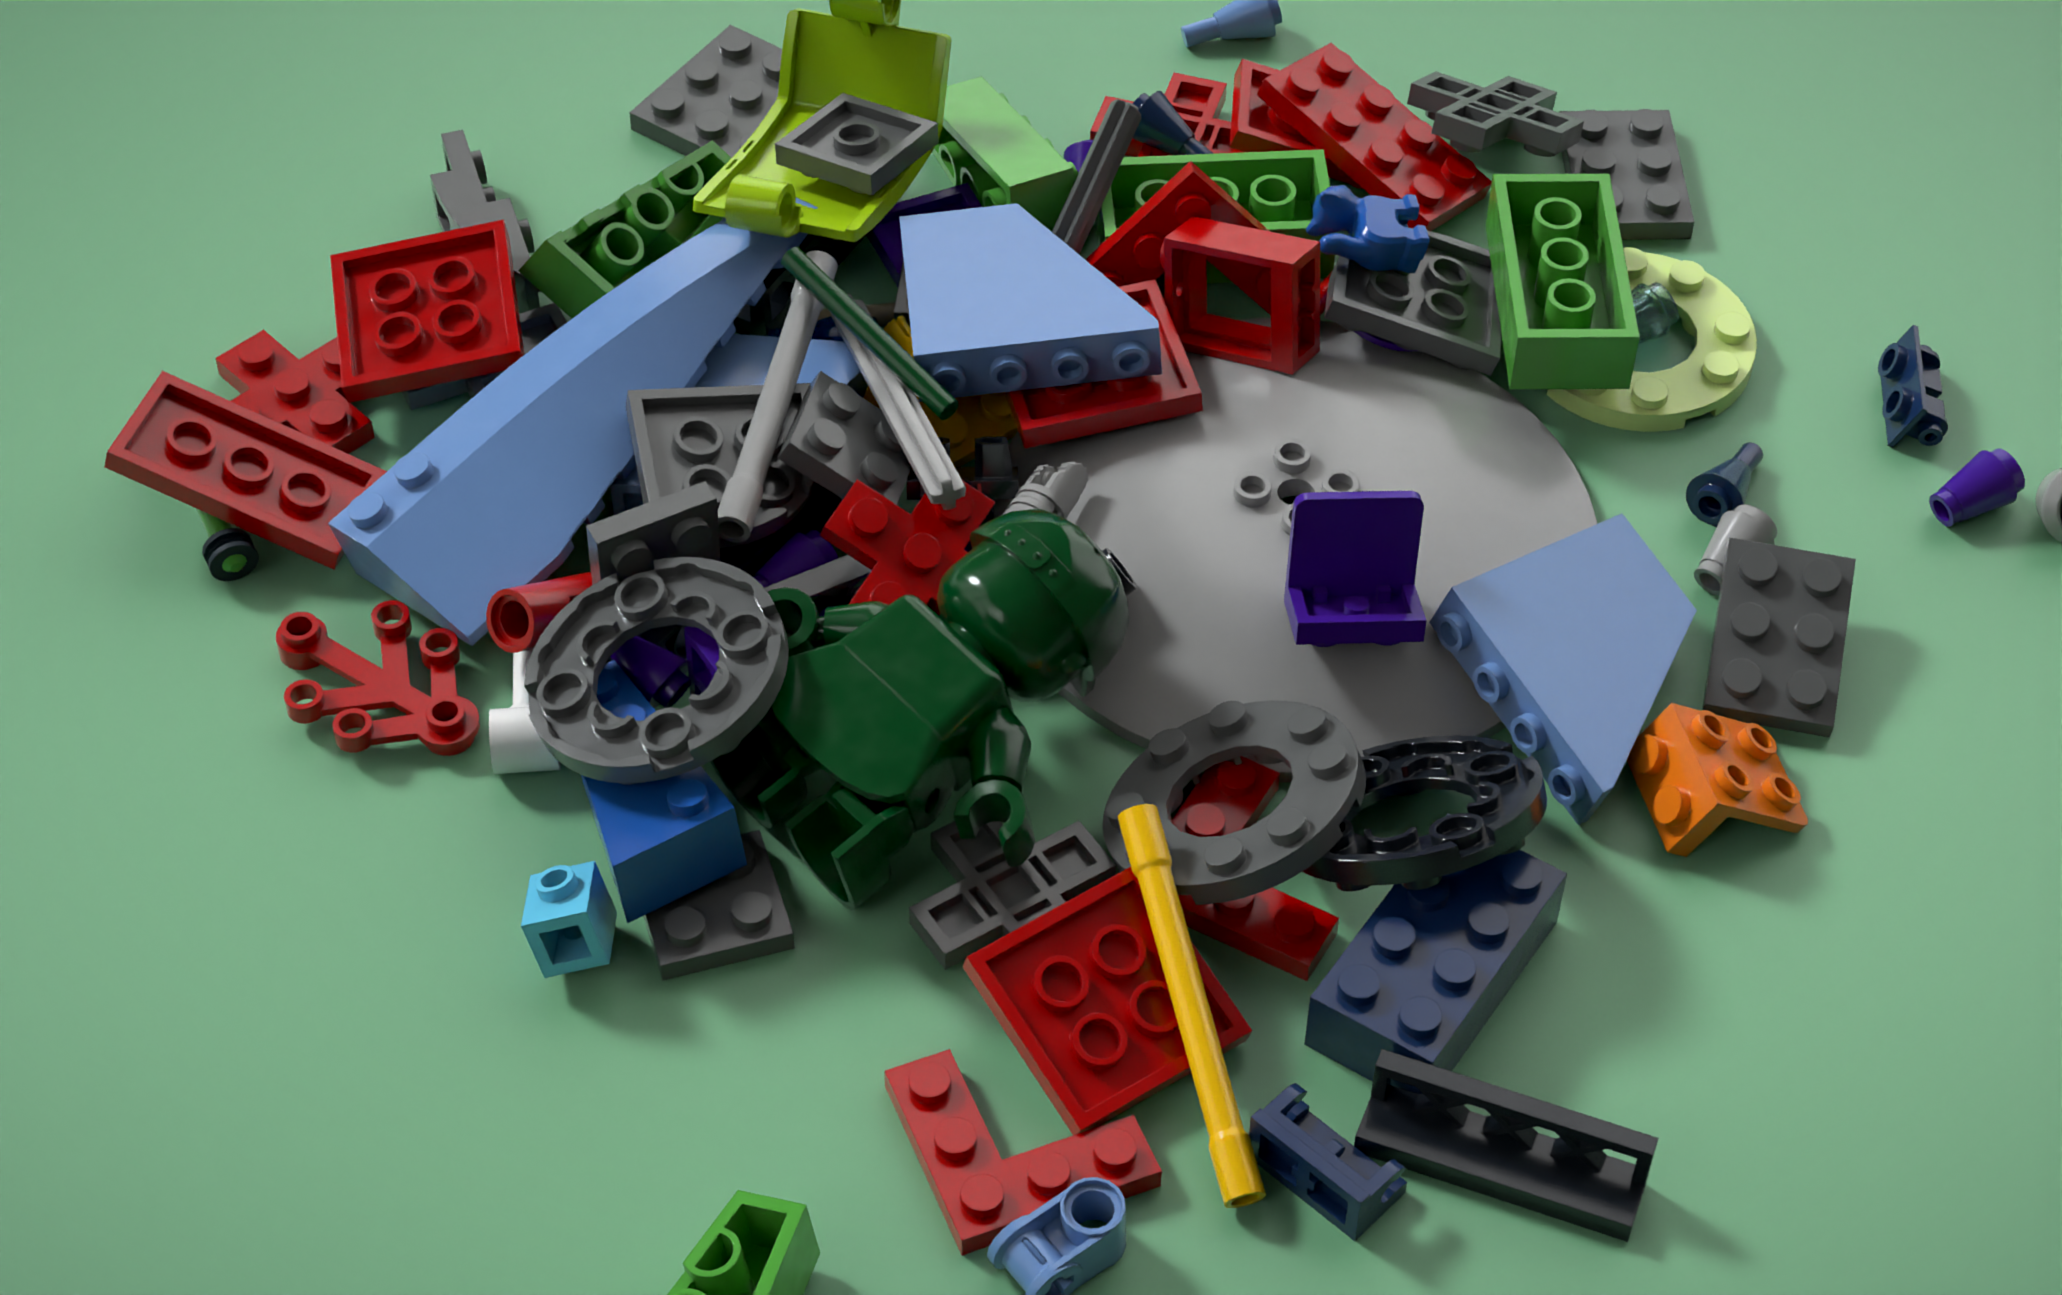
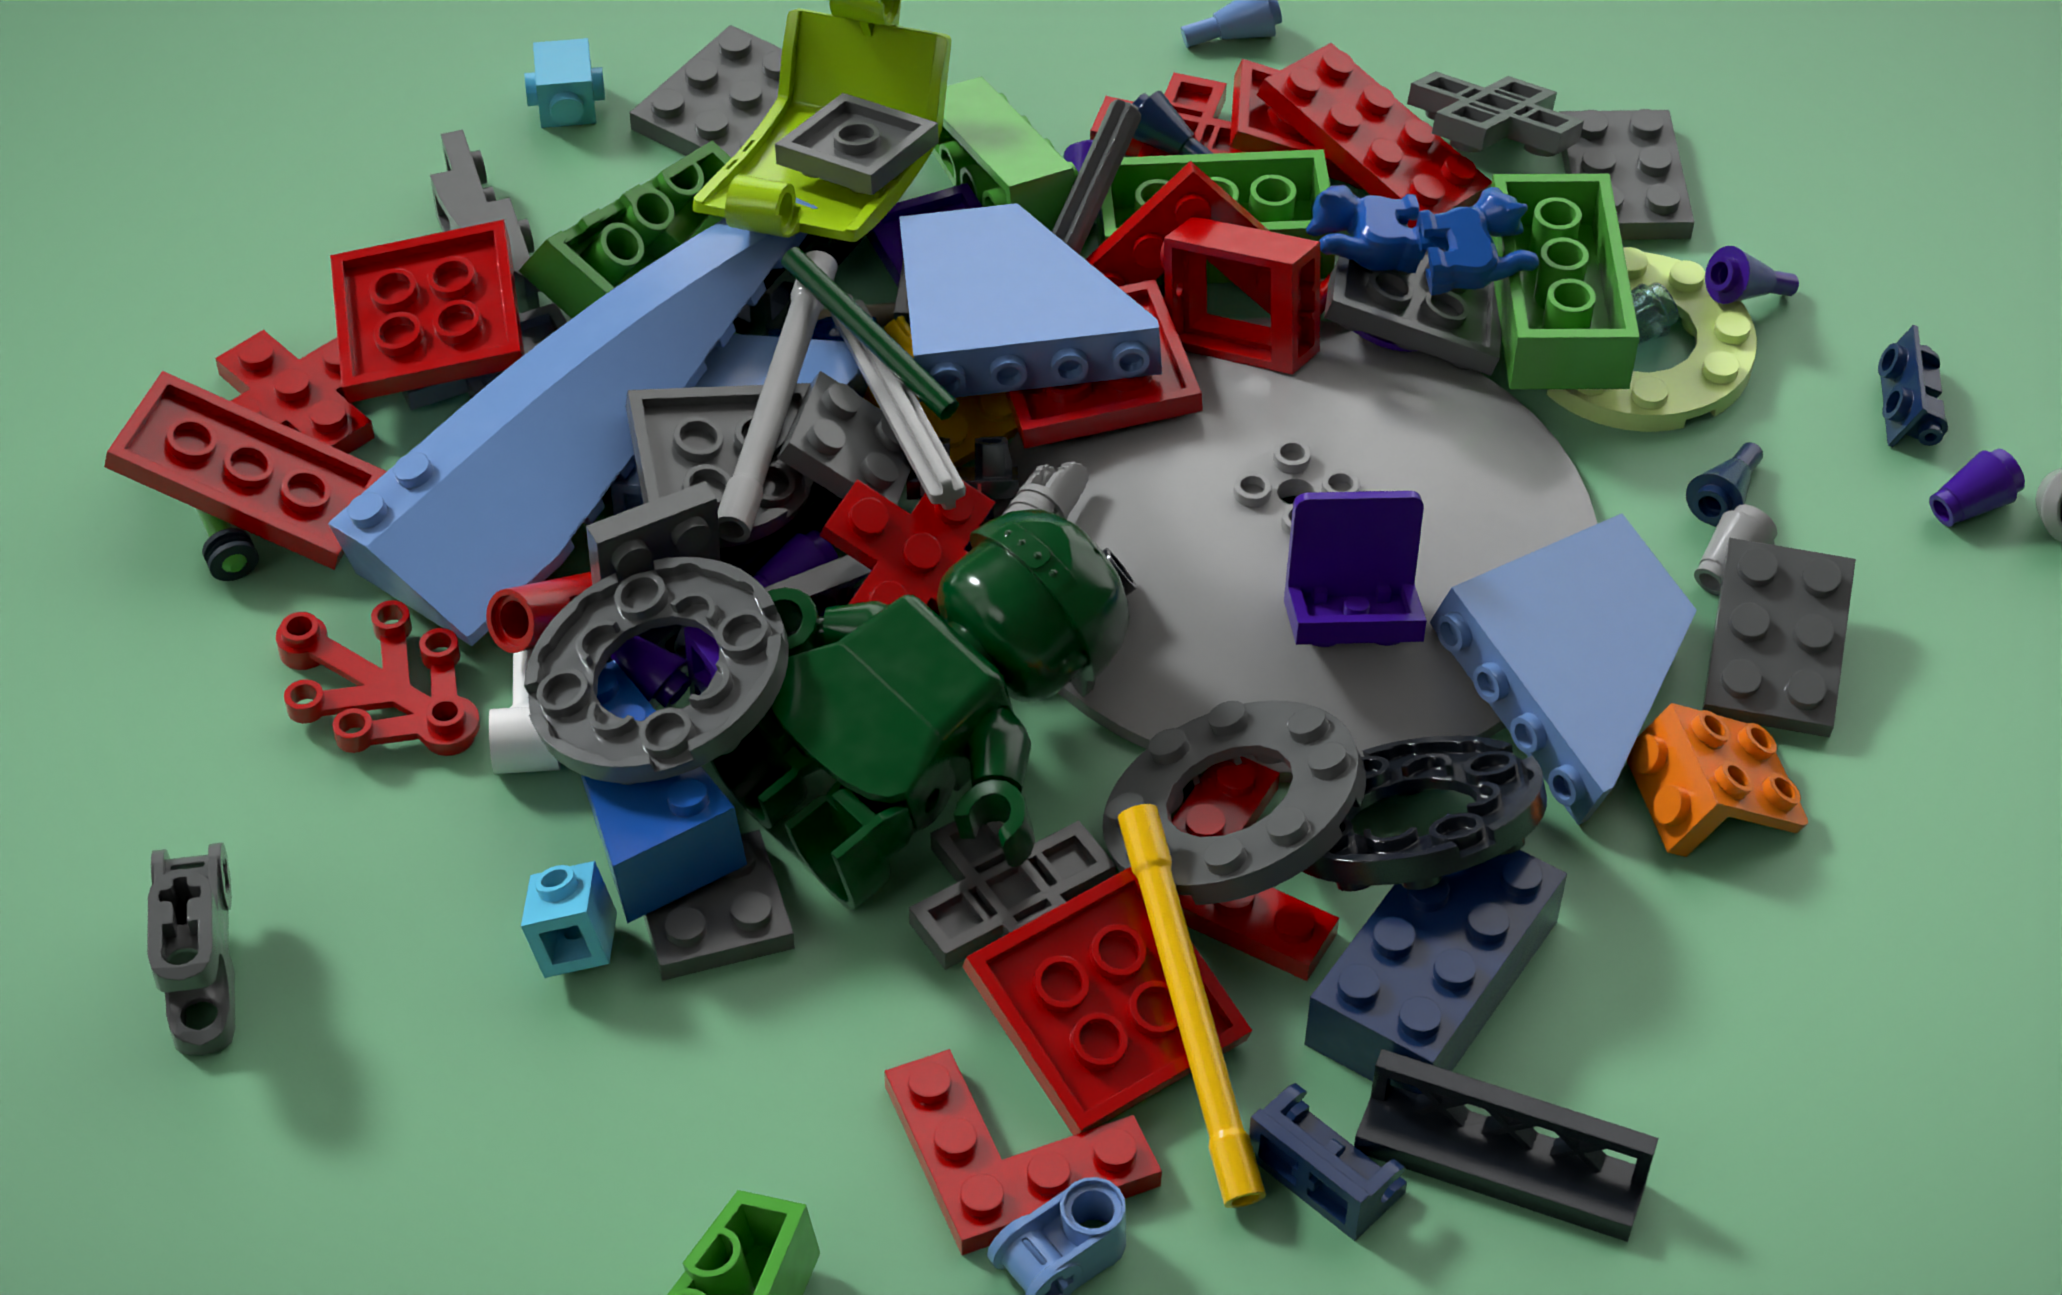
(192, 944): none -> dark grey piece
(564, 83): none -> medium azure brick
(1469, 251): none -> blue animal
(1739, 276): none -> dark purple cone

